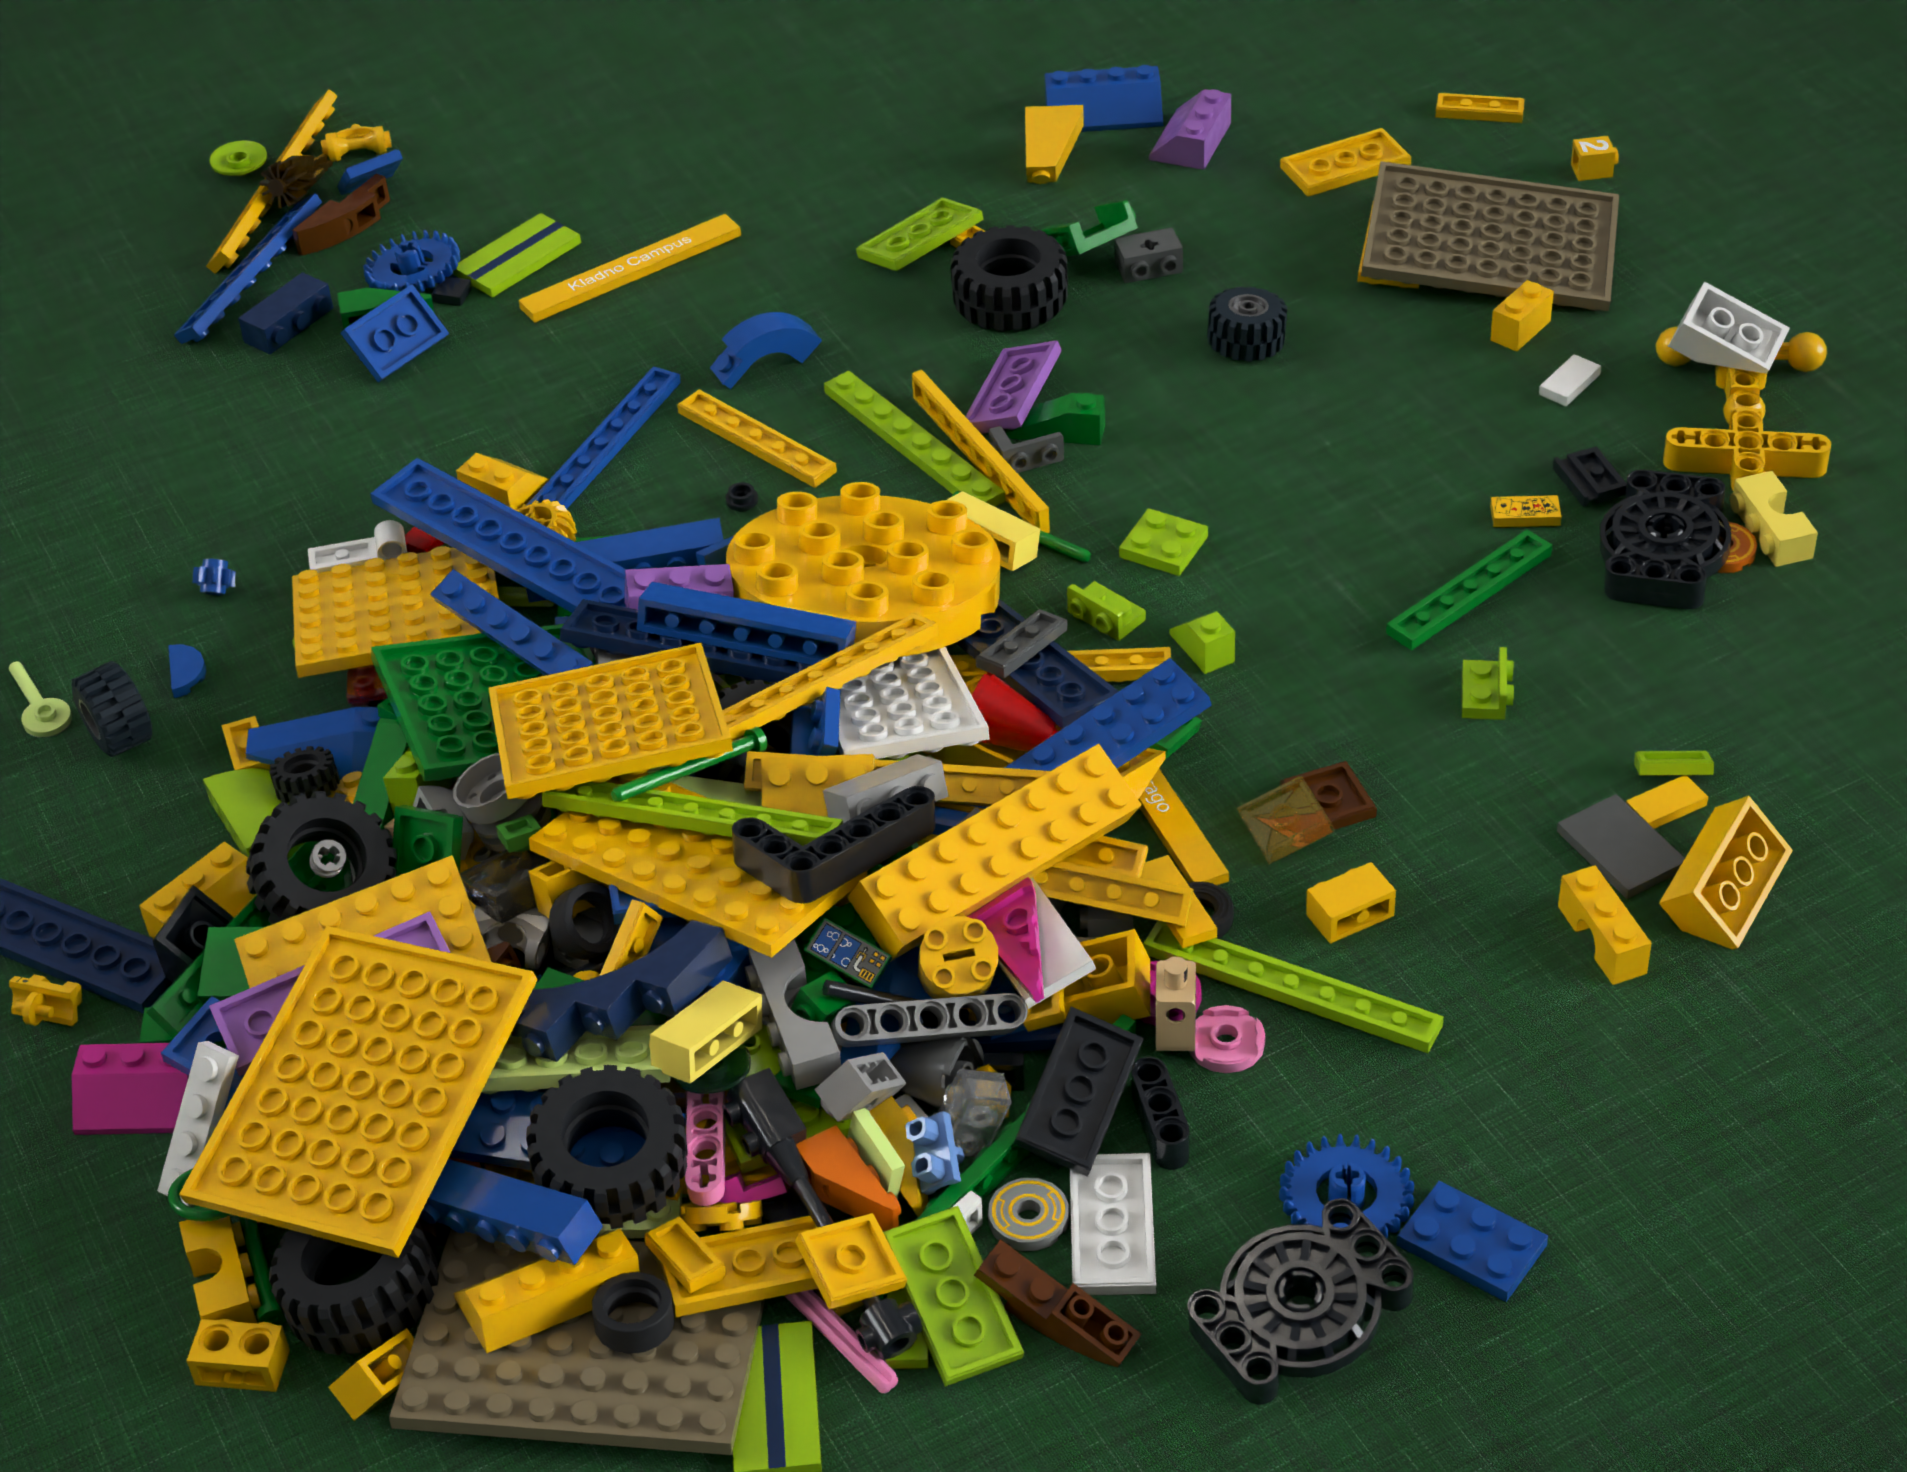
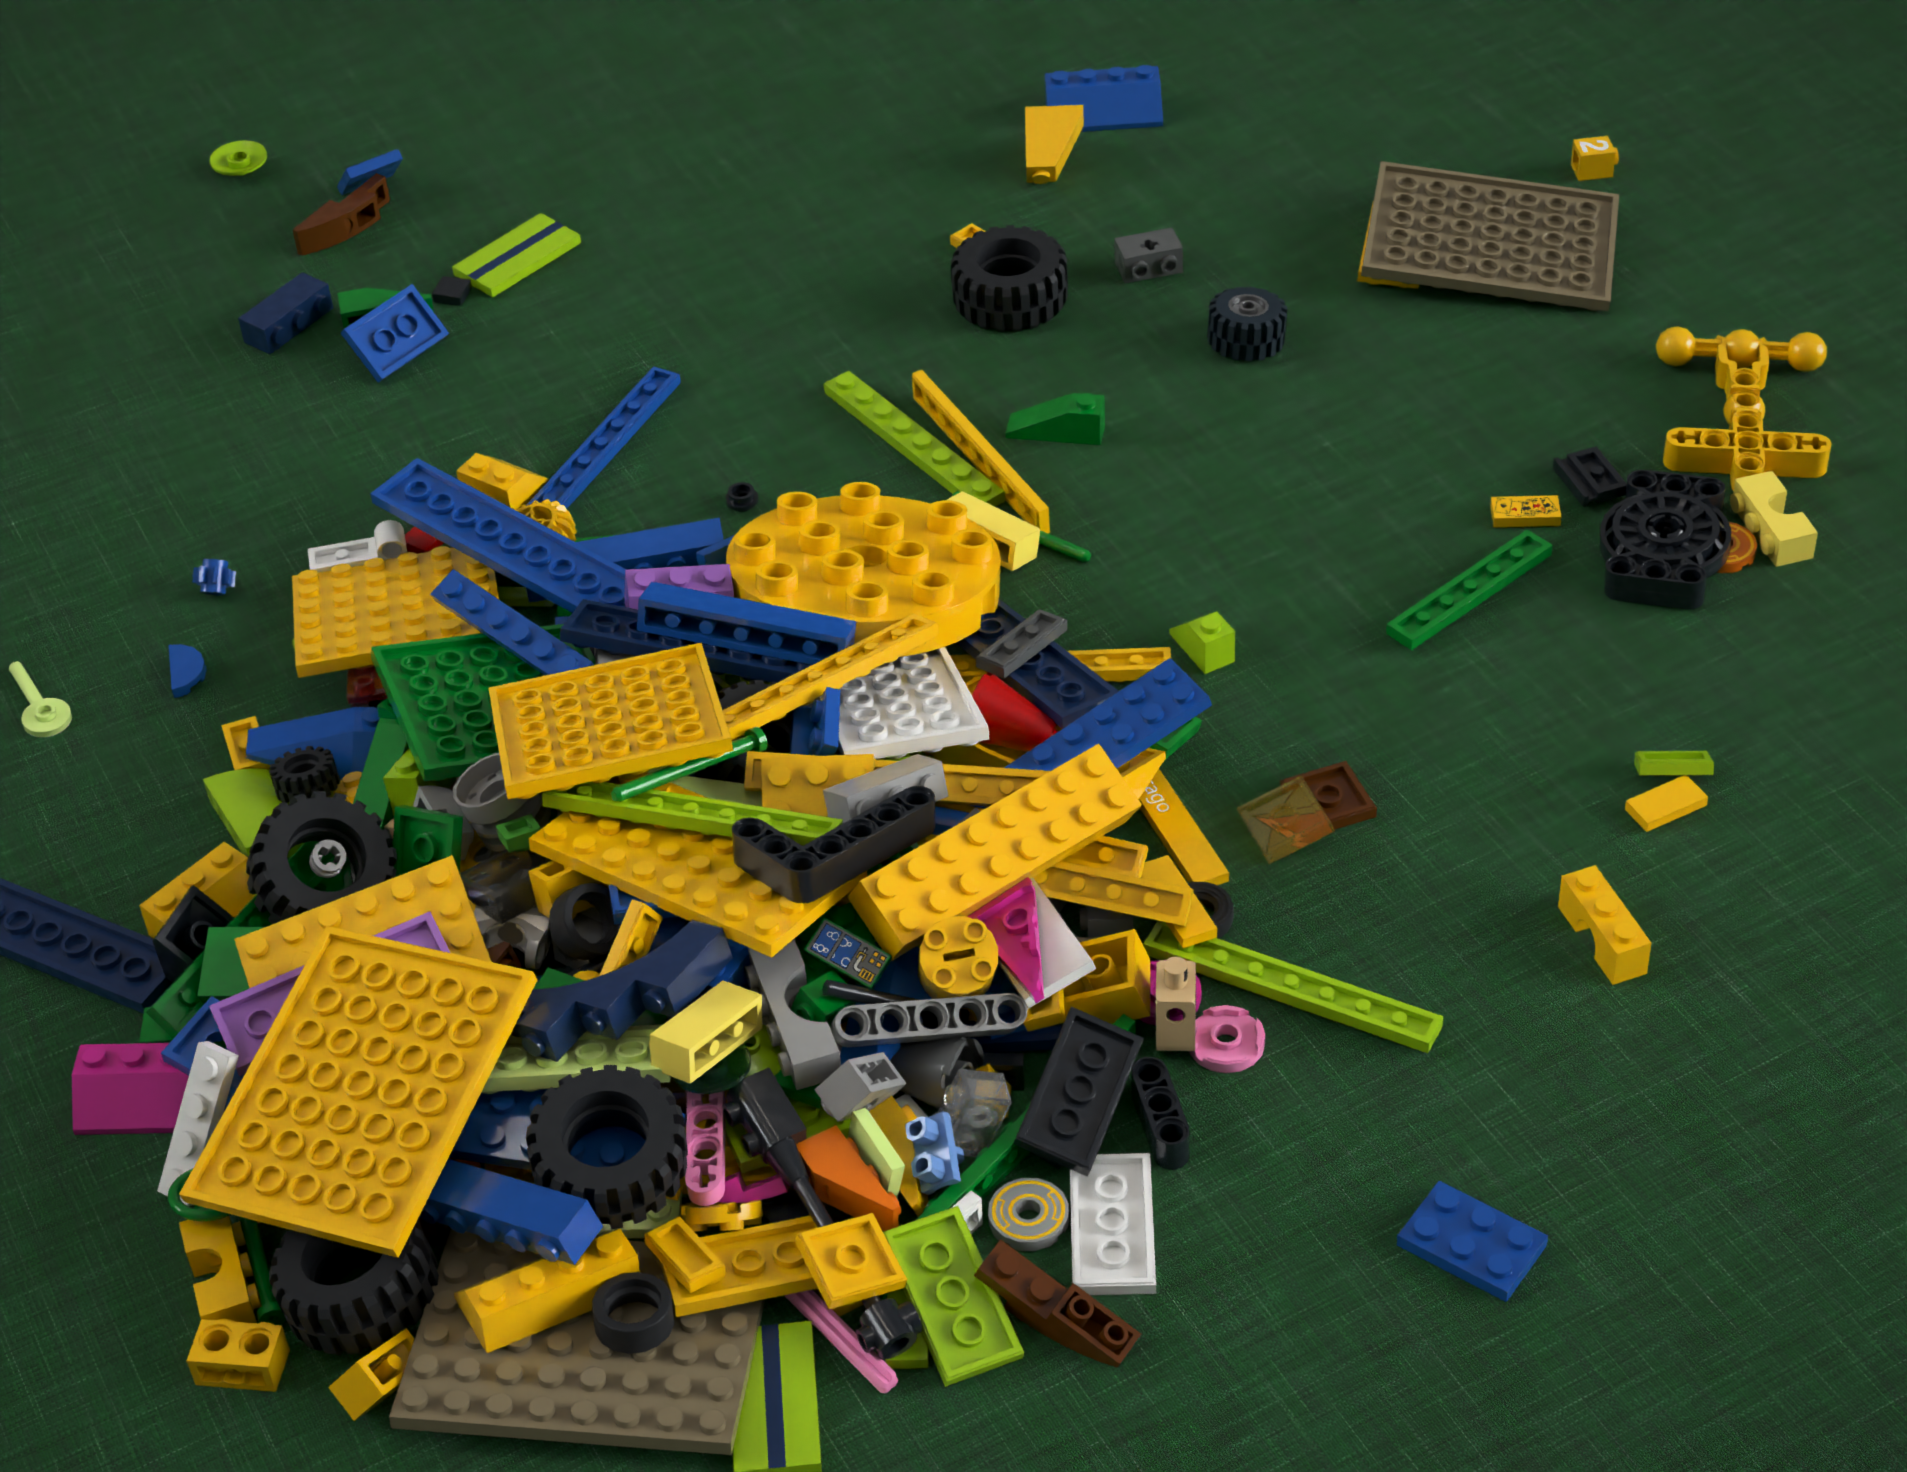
(40, 1000): yellow hips -> none
(111, 708): black wheel -> none
(244, 274): blue plate -> none
(259, 204): yellow plate -> none
(293, 177): dark brown piece -> none
(356, 138): yellow piece -> none
(410, 260): blue gear -> none
(629, 268): yellow tile -> none
(757, 438): yellow tile -> none
(761, 336): blue arch -> none
(919, 234): lime tile -> none
(1013, 386): medium lavender plate -> none
(1029, 453): dark grey bracket -> none
(1104, 609): lime bracket -> none
(1114, 220): green panel -> none
(1163, 542): lime plate -> none
(1194, 130): medium lavender slope -> none
(1293, 1337): black piece -> none
(1343, 161): yellow tile -> none
(1350, 902): yellow brick -> none
(1357, 1165): blue gear -> none
(1480, 107): yellow tile -> none
(1486, 687): lime bracket -> none
(1521, 315): yellow brick -> none
(1570, 380): white tile -> none
(1621, 846): dark grey tile -> none
(1727, 874): yellow slope -> none
(1728, 332): white slope -> none

